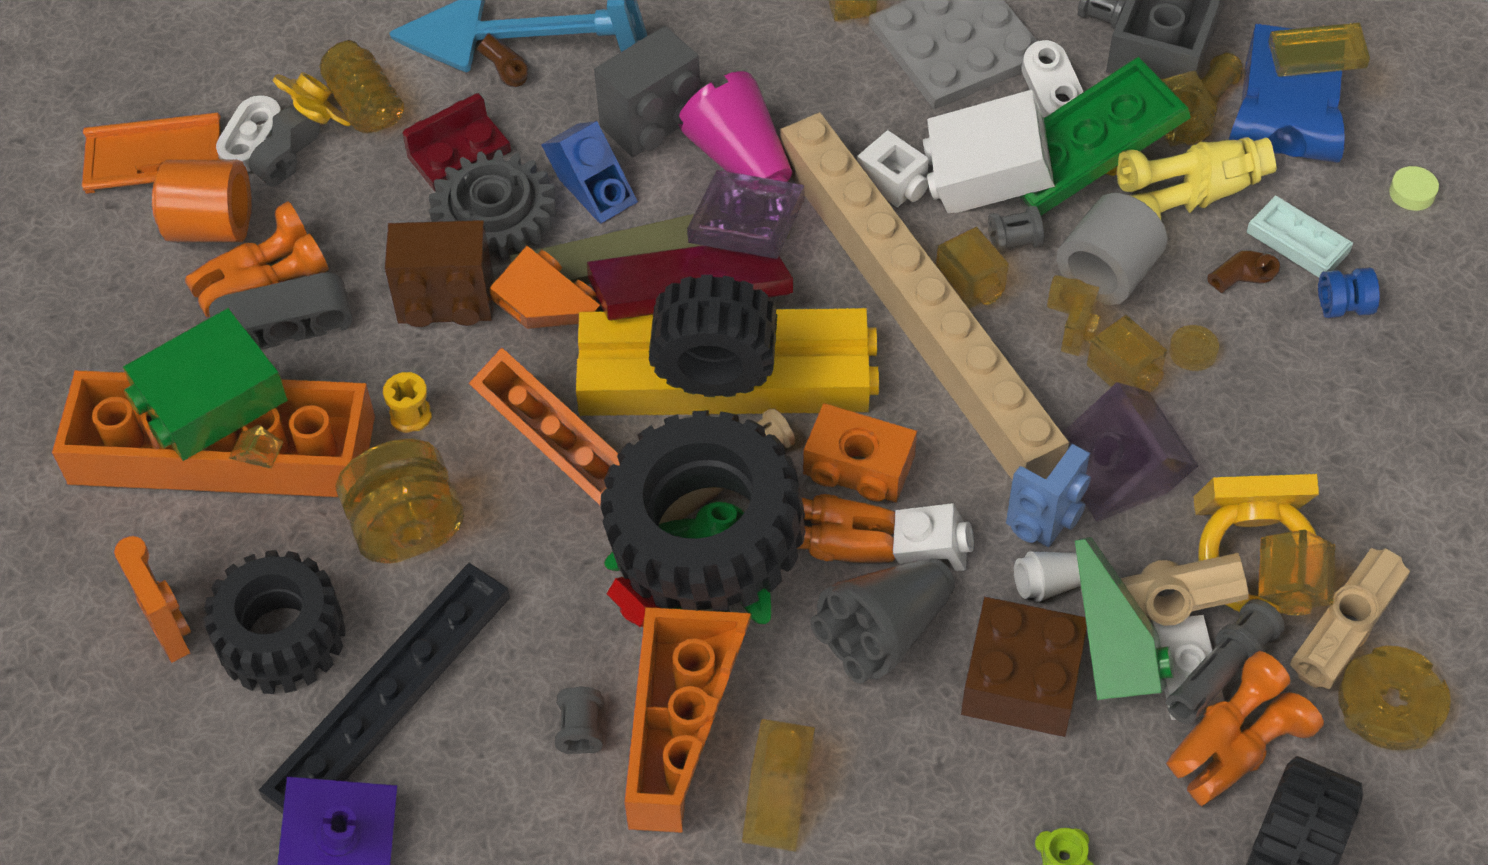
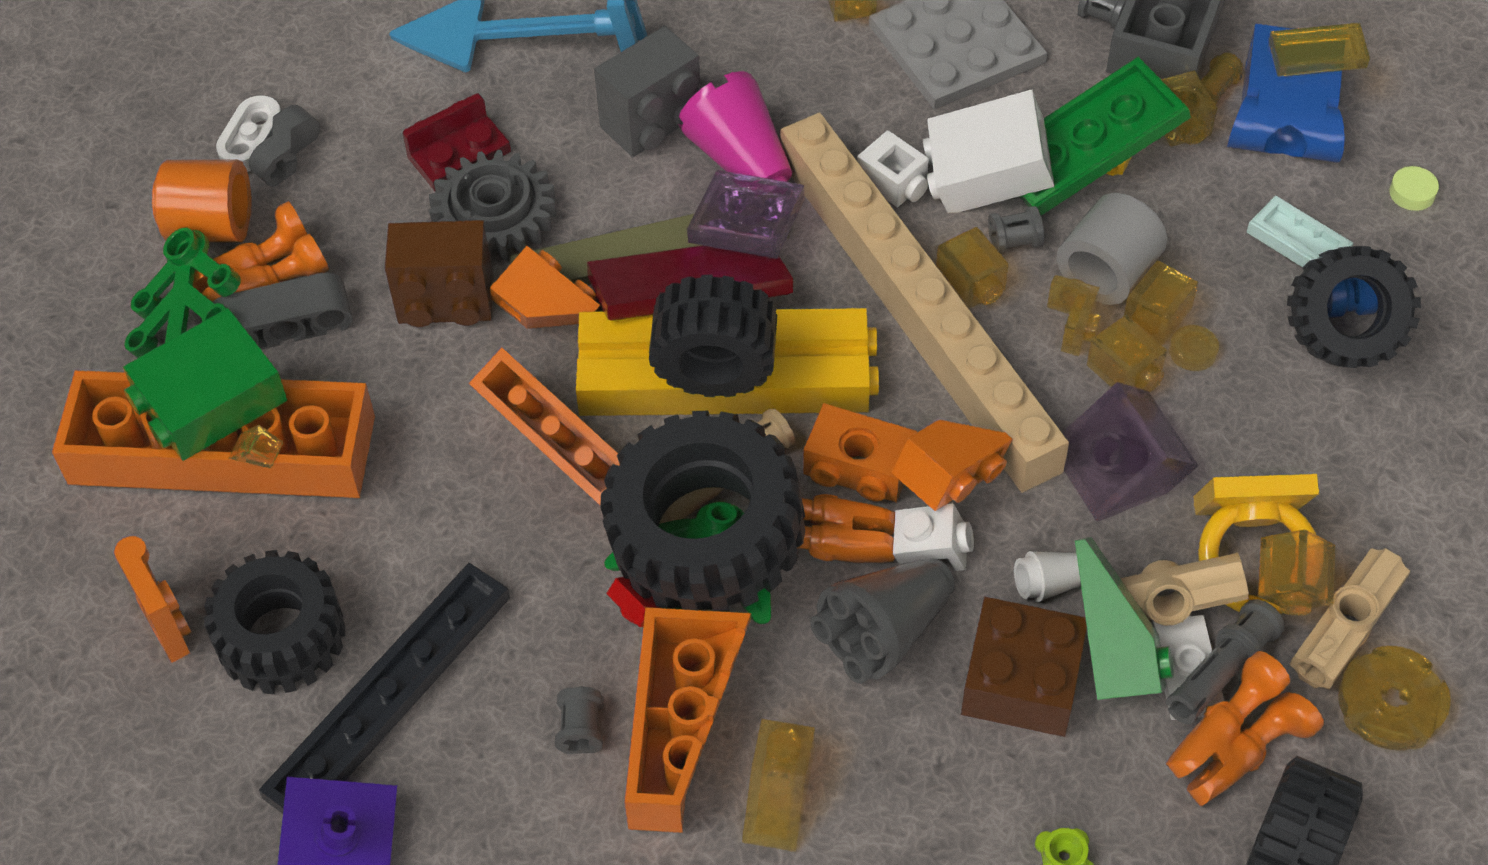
(135, 150): orange door -> none
(185, 253): none -> green plant
(311, 98): yellow plate -> none
(361, 87): clear yellow piece -> none
(399, 500): clear yellow wheel -> none
(406, 397): yellow bush -> none
(509, 64): reddish brown arm -> none
(590, 170): blue slope -> none
(950, 460): none -> orange slope
(1044, 506): medium blue bracket -> none
(1051, 78): white plate -> none
(1161, 301): none -> clear yellow brick
(1209, 169): light yellow piece -> none
(1245, 267): reddish brown arm -> none
(1394, 313): none -> black tyre

